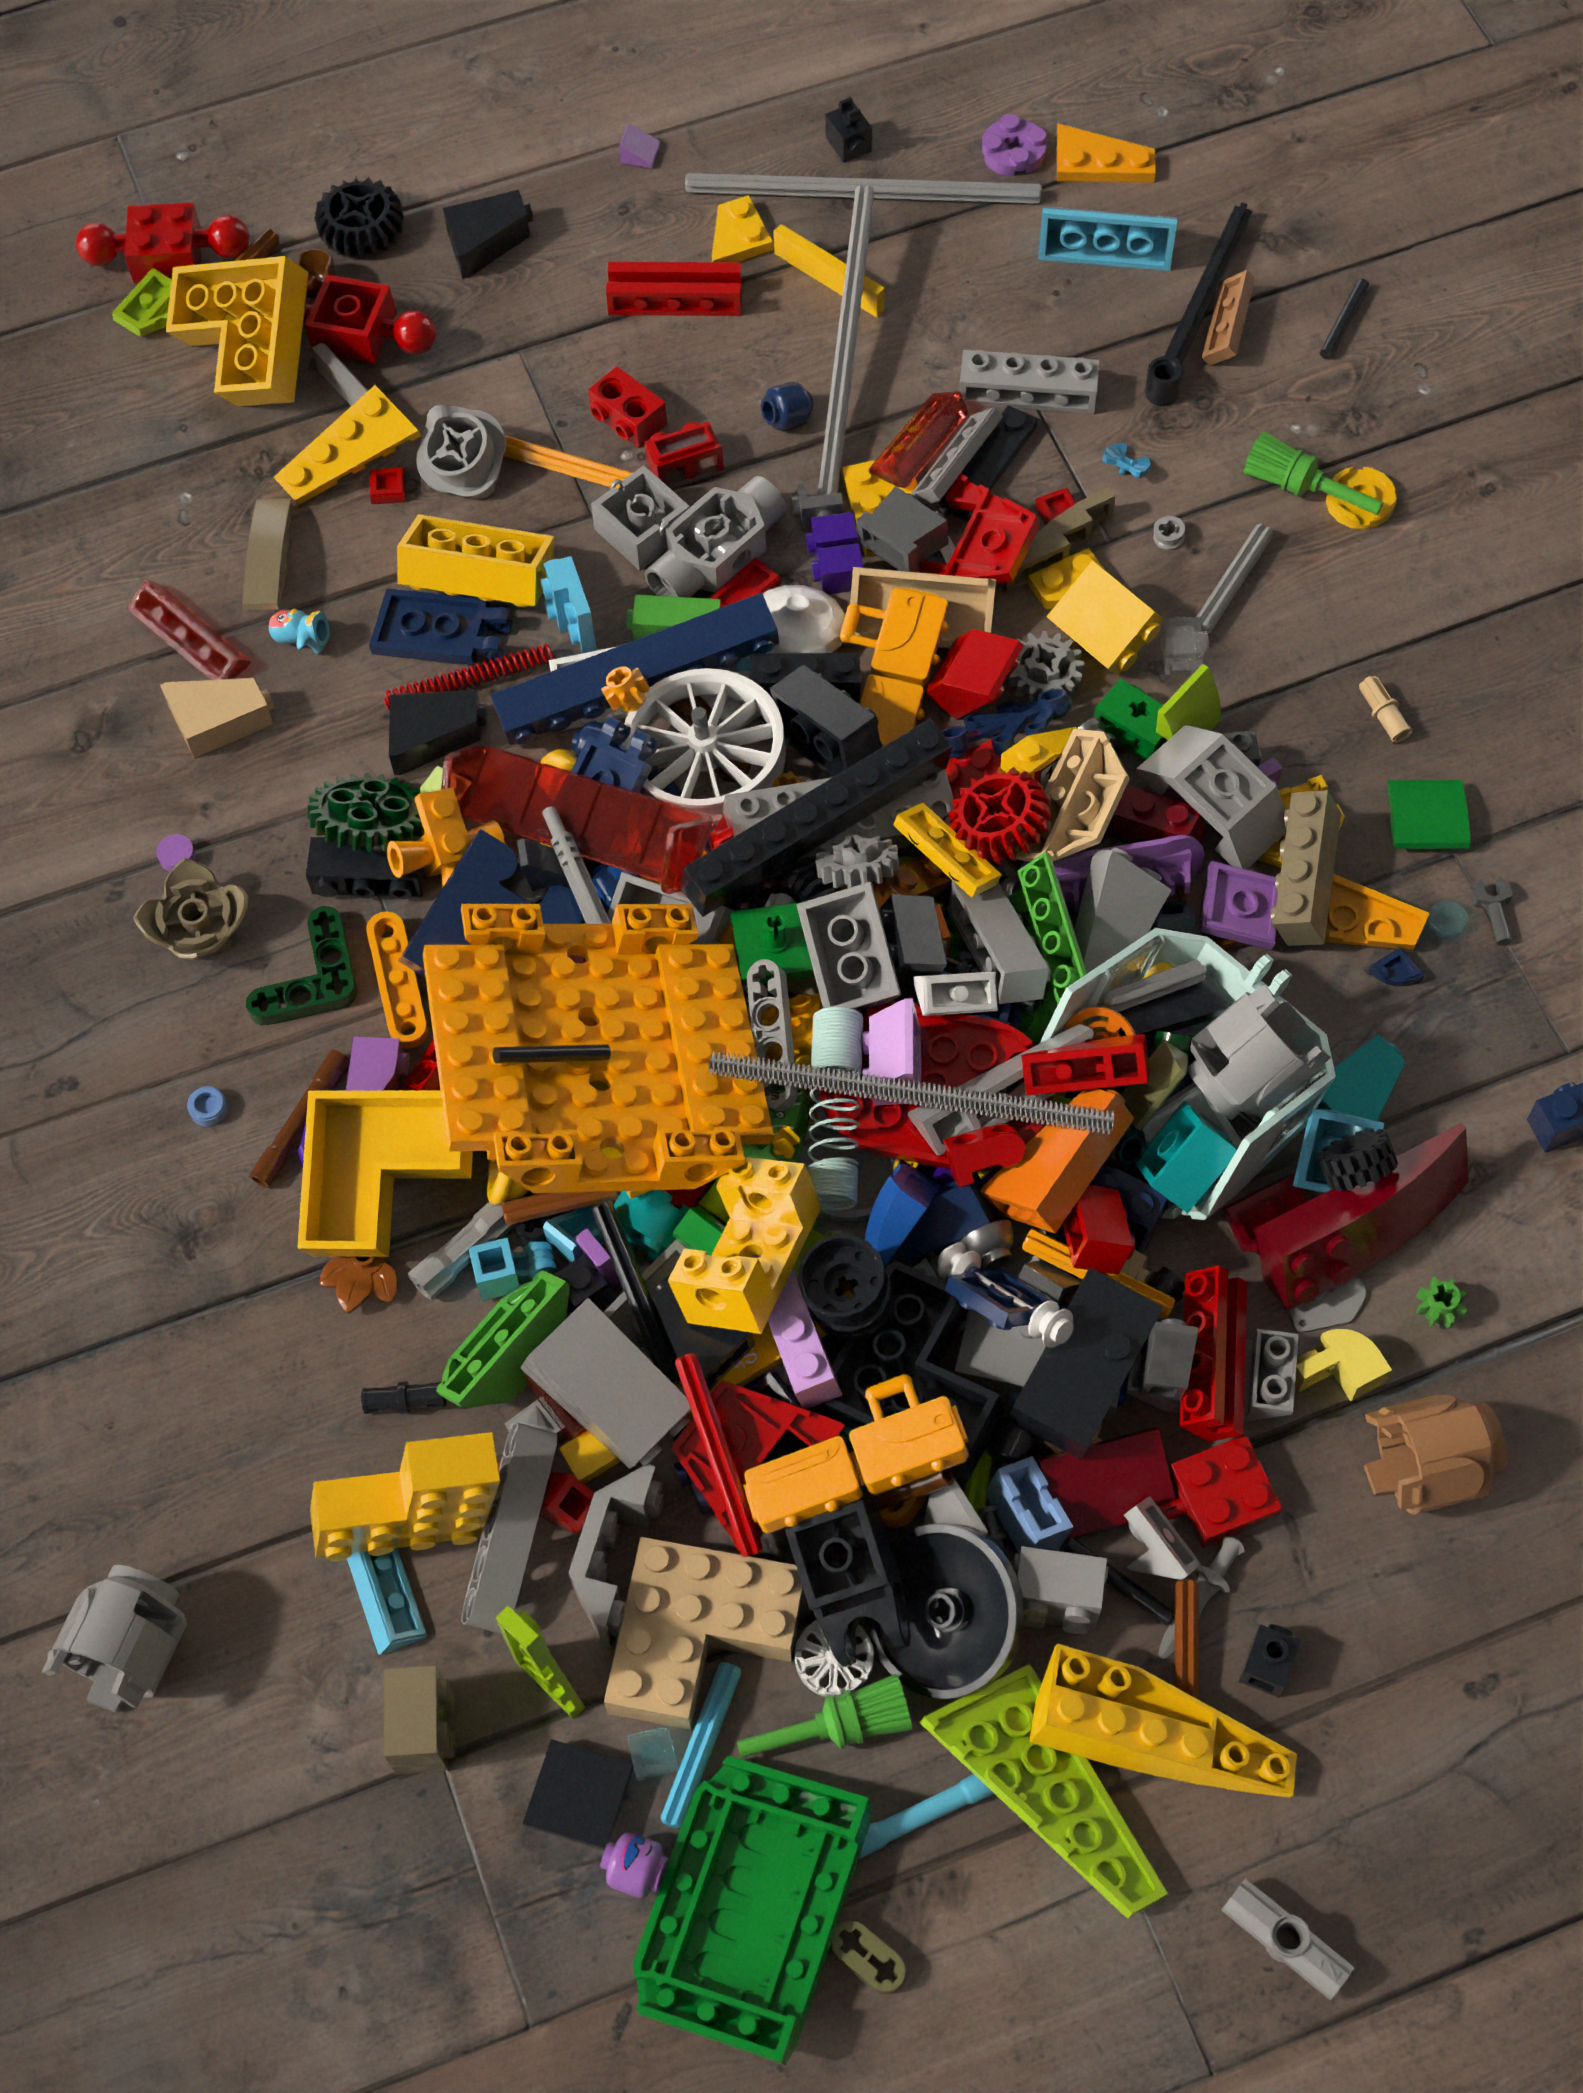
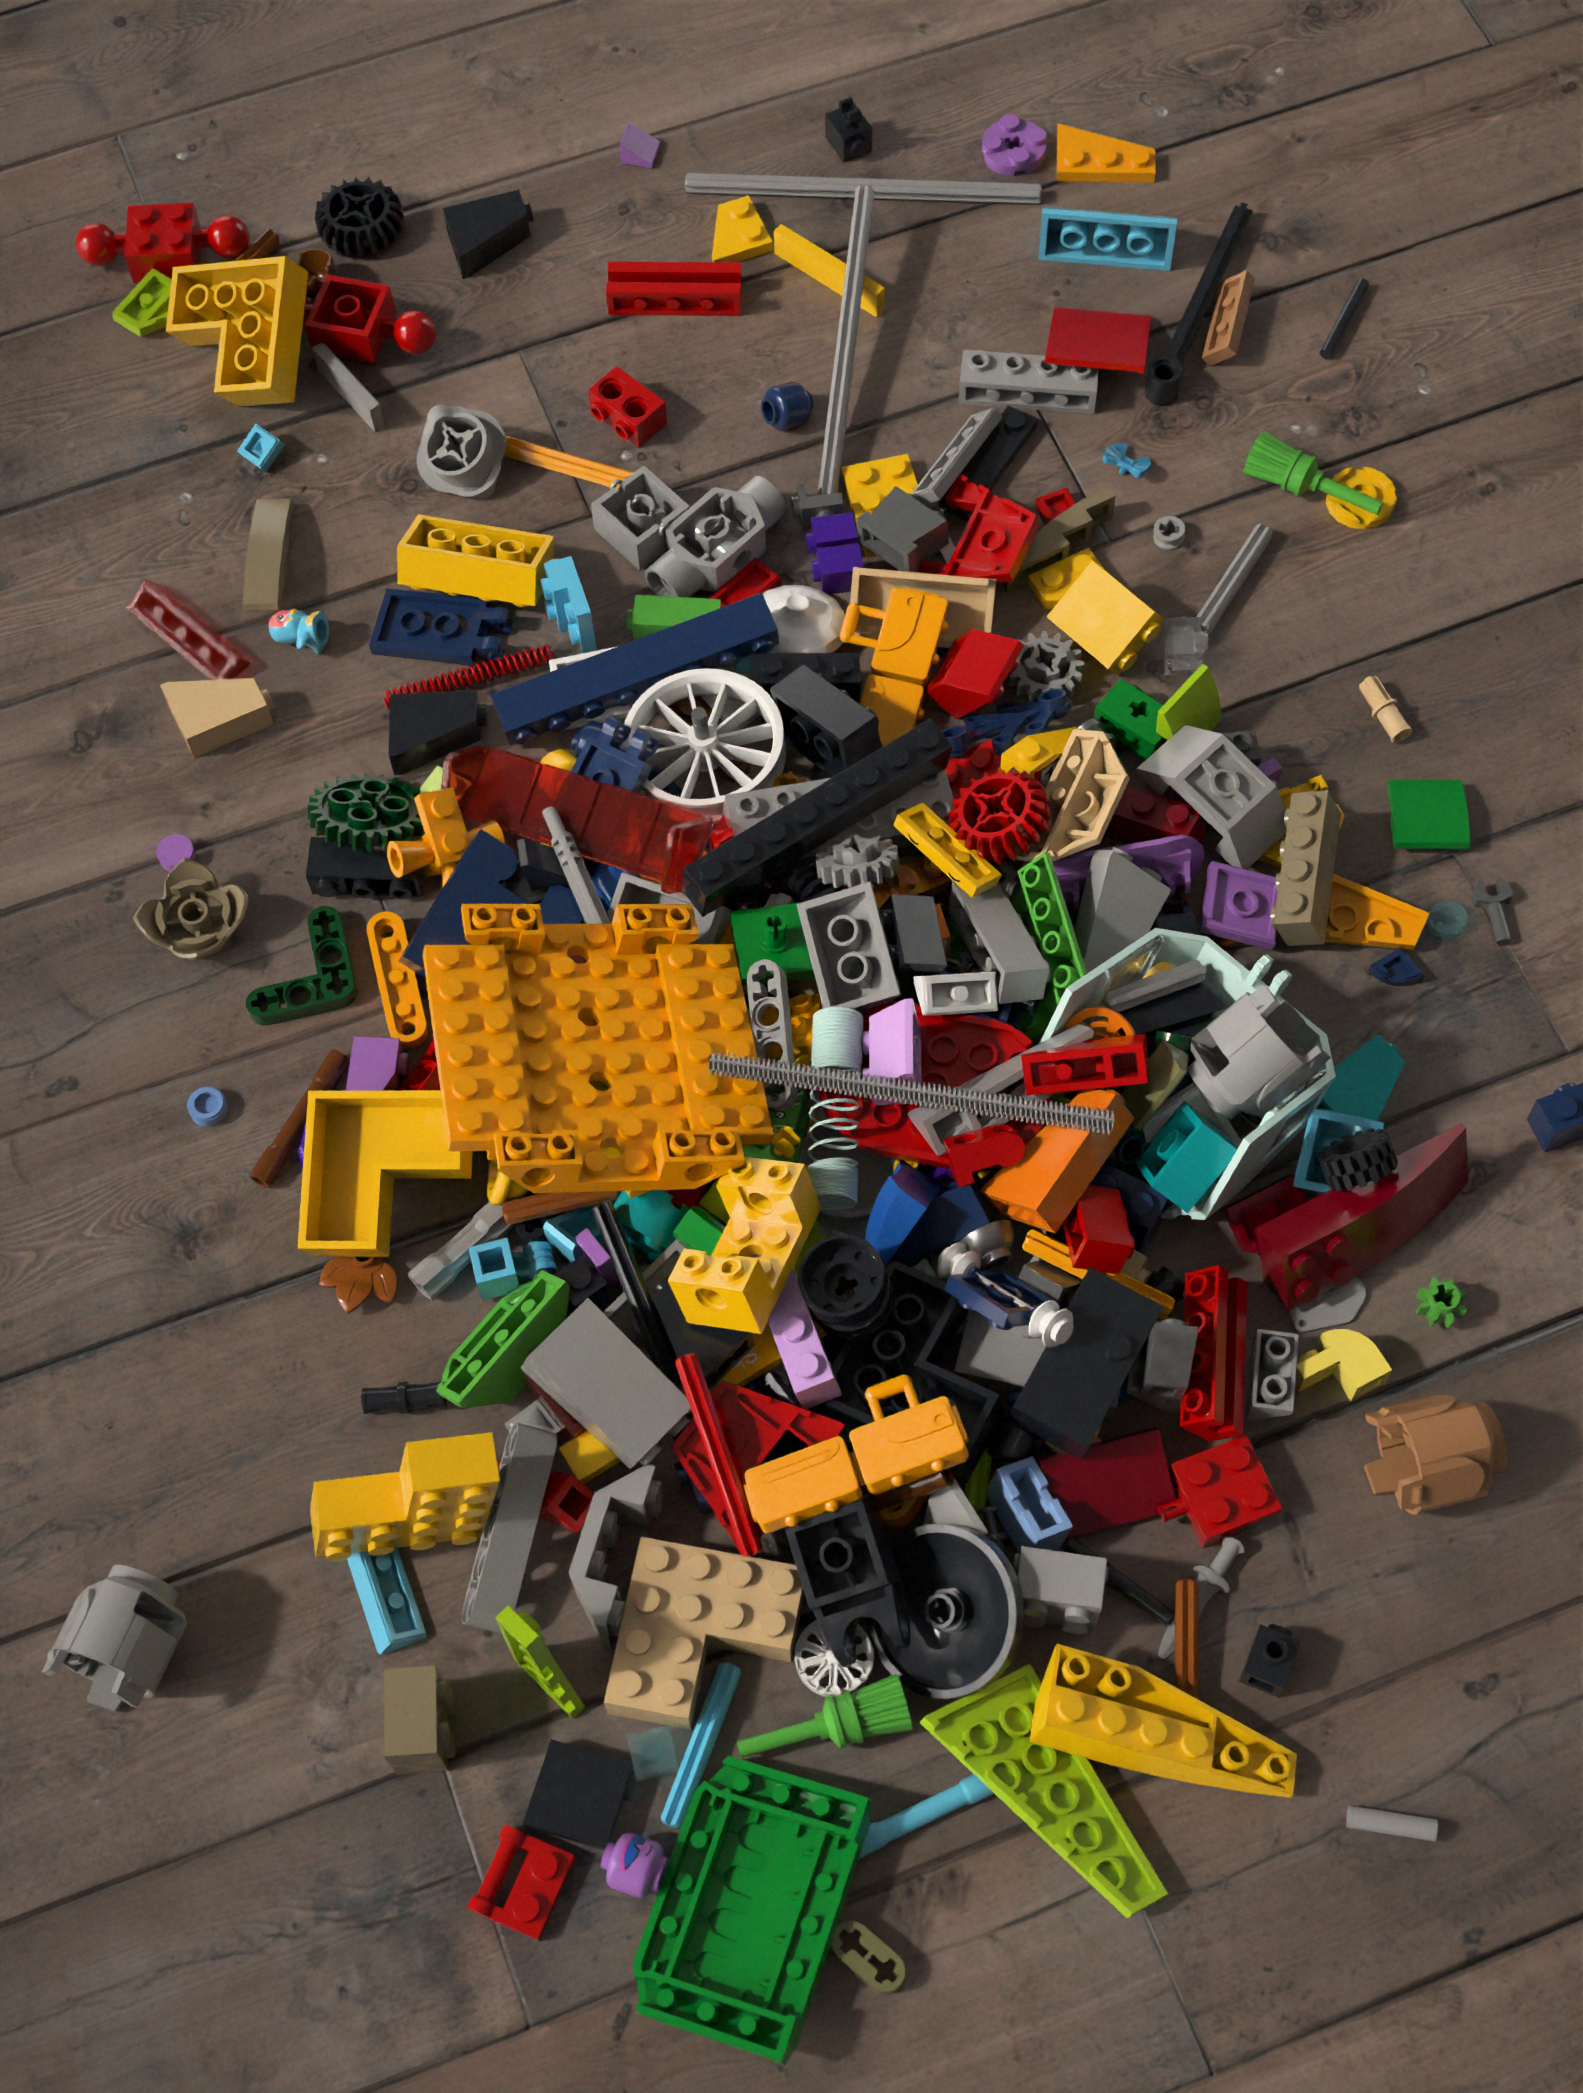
(261, 447): none -> medium azure tile
(358, 436): yellow wing -> none
(387, 485): red tile -> none
(534, 1889): none -> red plate
(558, 1053): black bar -> none
(625, 689): light orange gear -> none
(683, 449): red window -> none
(920, 439): clear red slope -> none
(1098, 339): none -> red piece
(1168, 1552): light grey slope -> none
(1310, 1960): light grey piece -> none
(1392, 1823): none -> light grey piece

